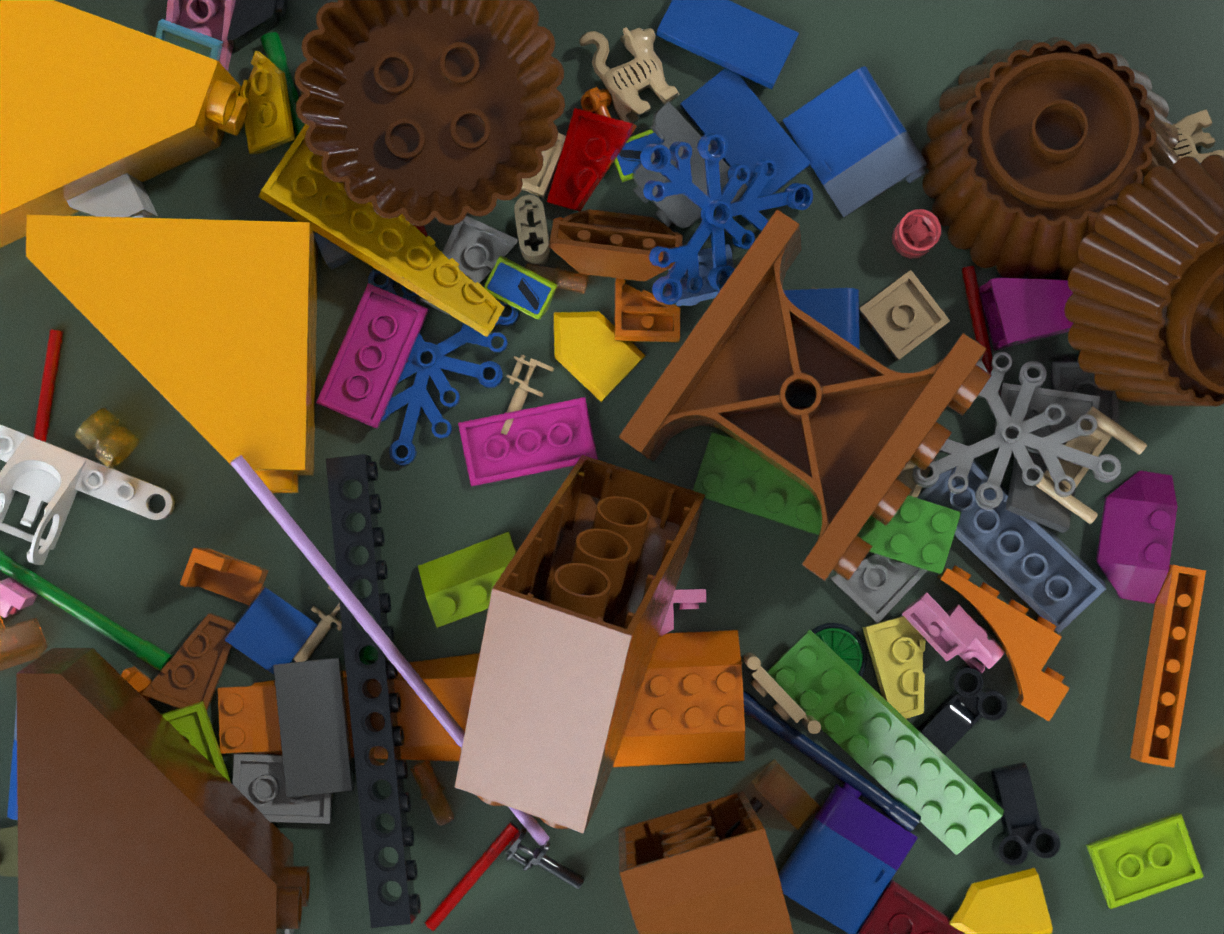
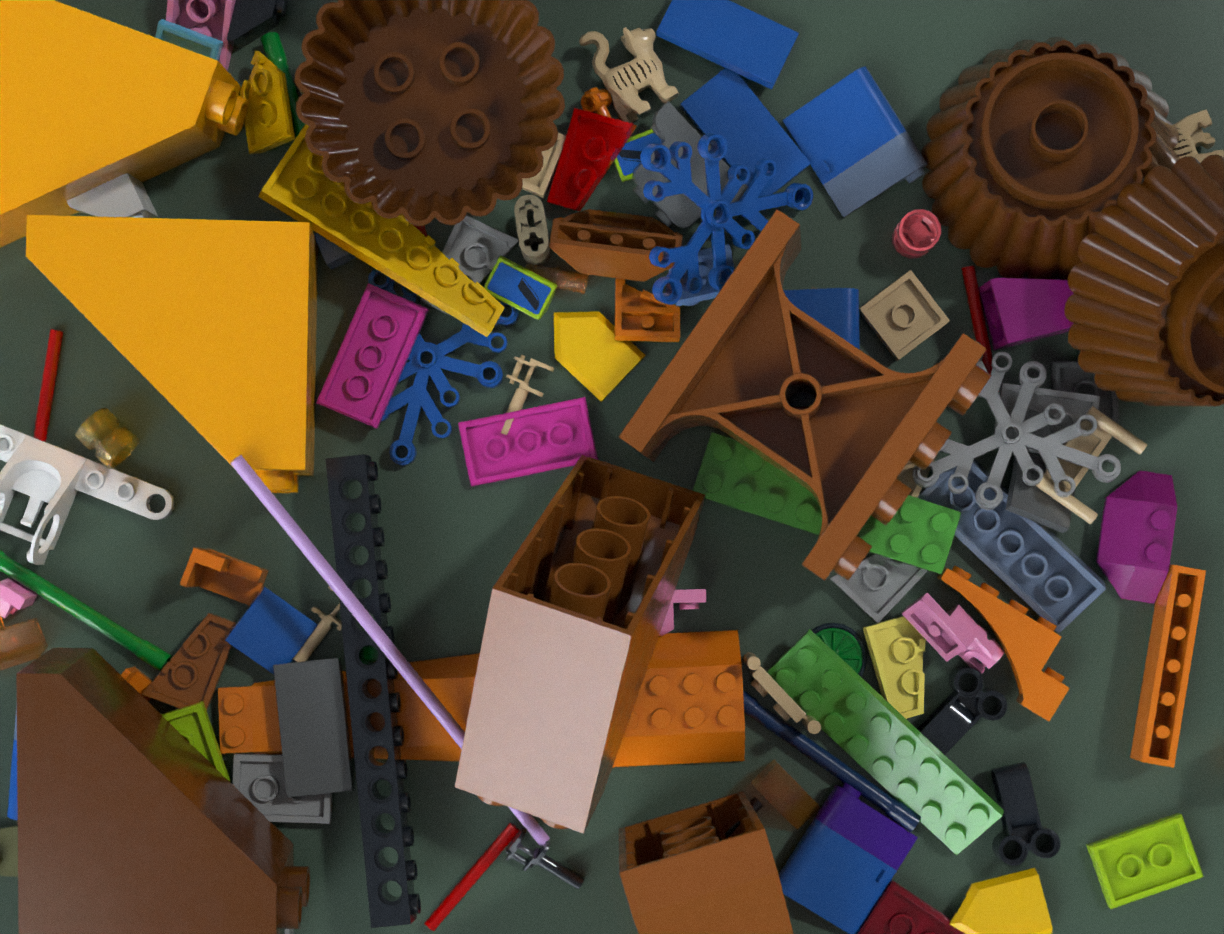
(432, 792): clear orange axle -> none
(464, 580): lime slope -> none

